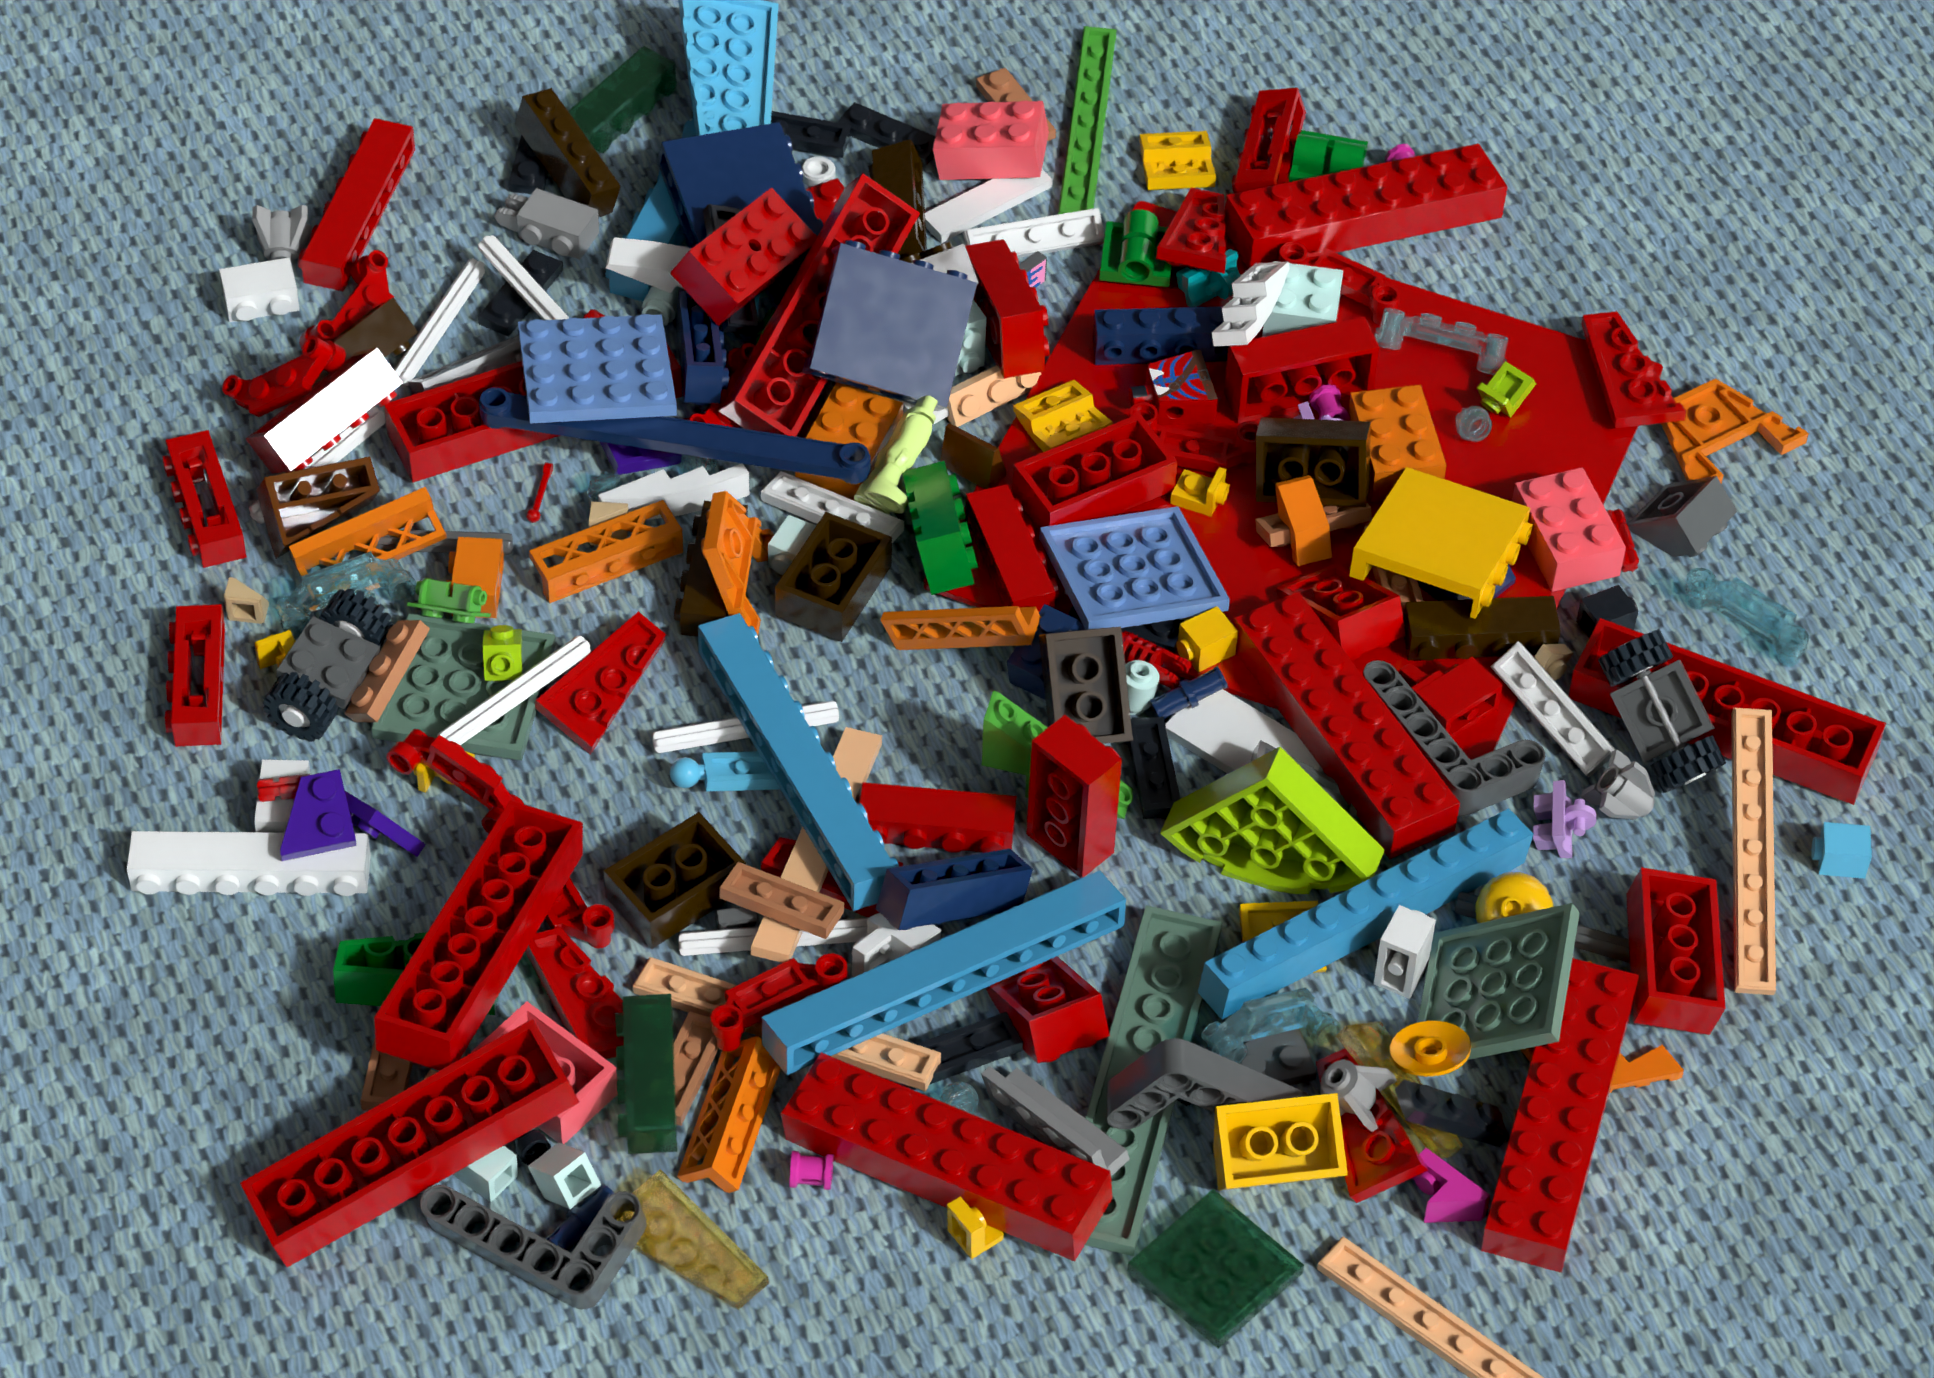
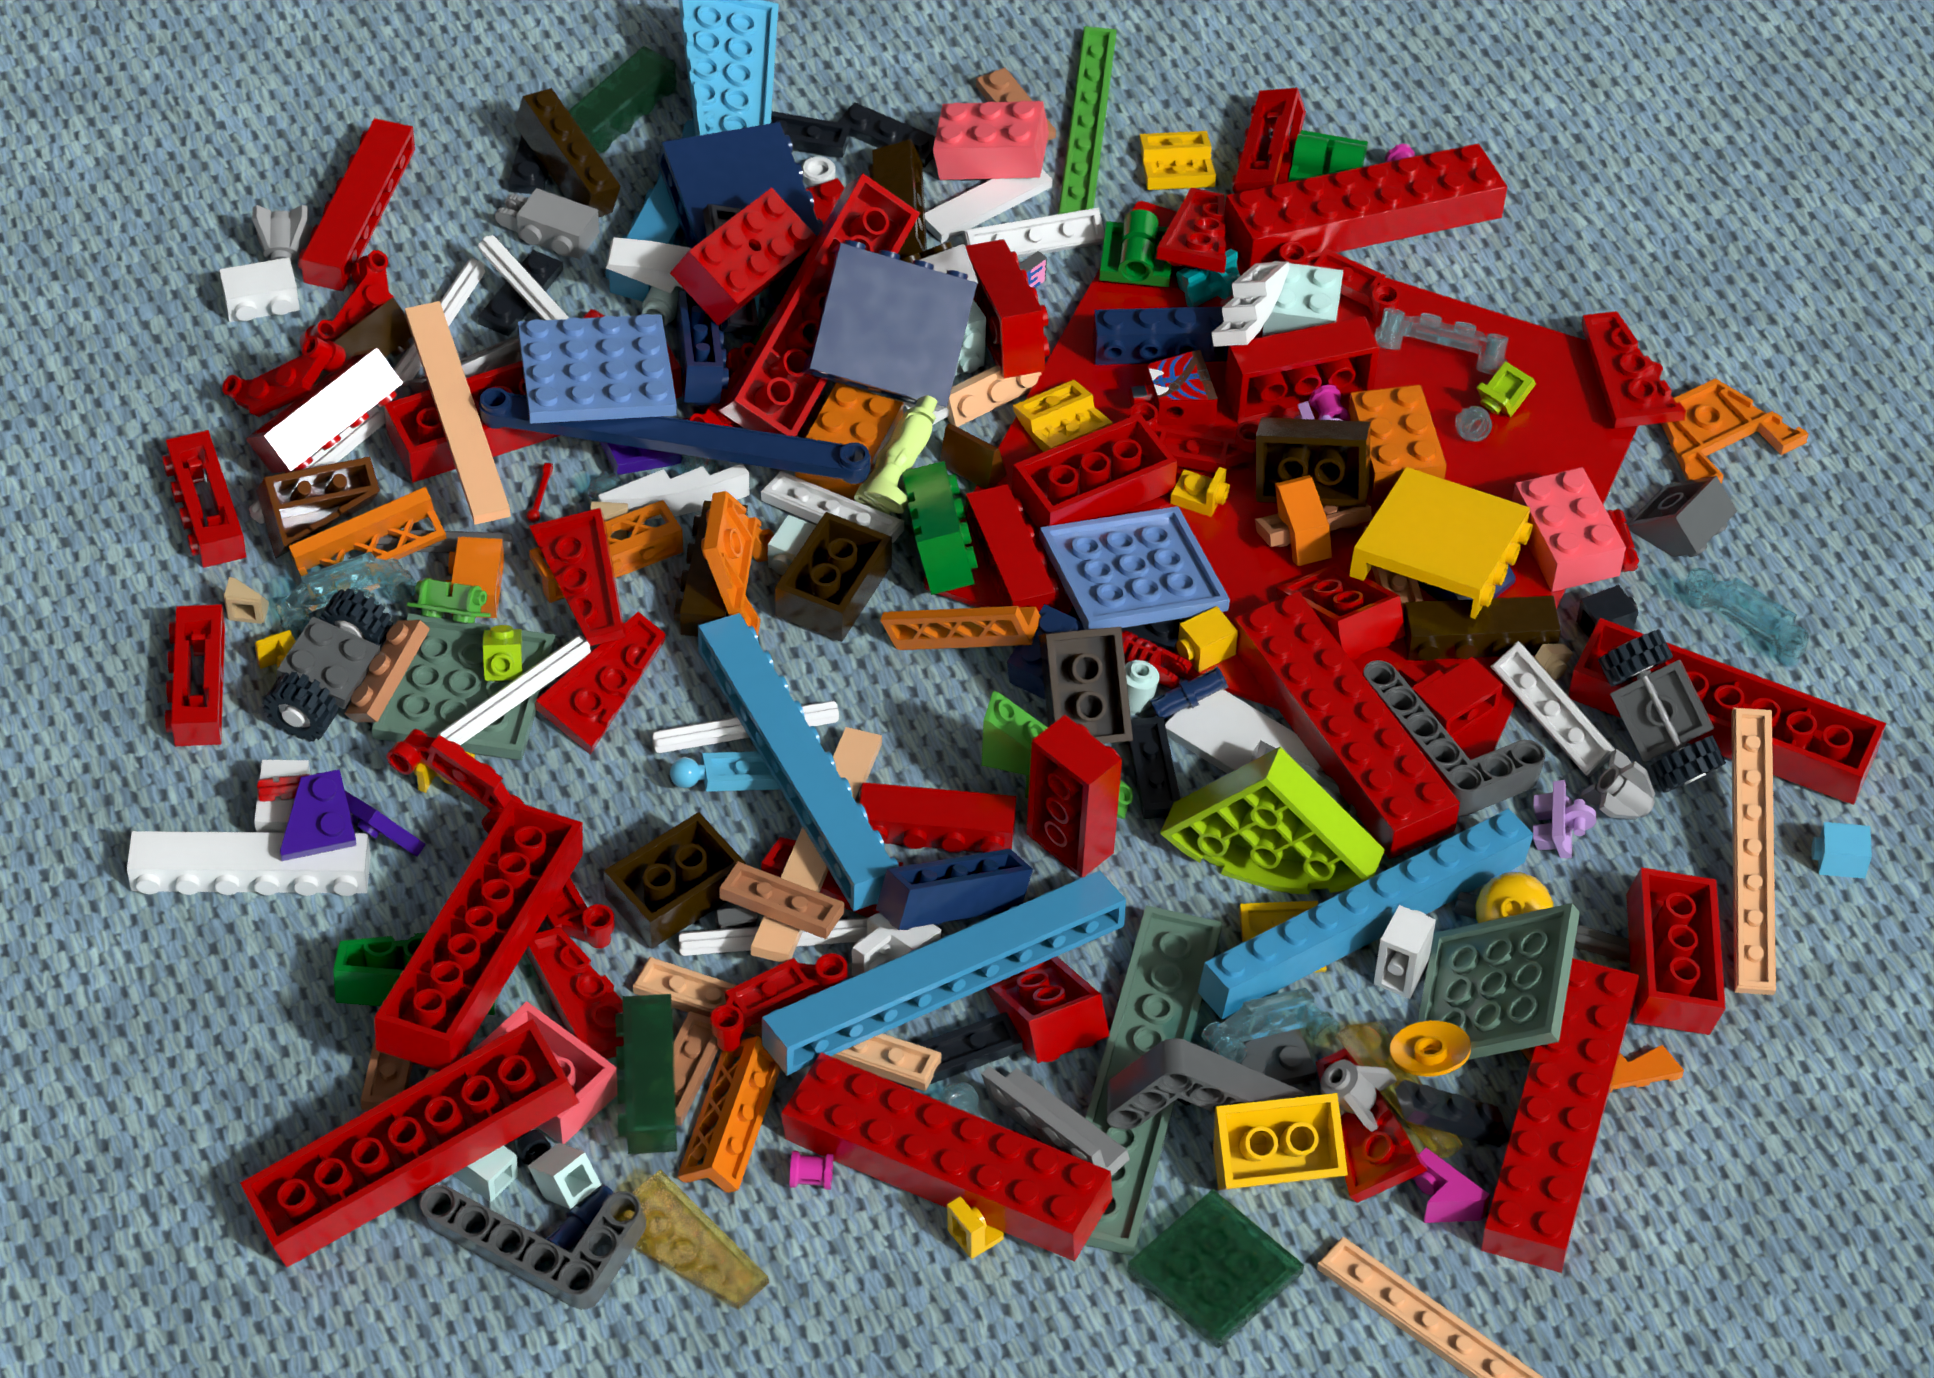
(457, 413): none -> light nougat tile
(583, 568): none -> red wing

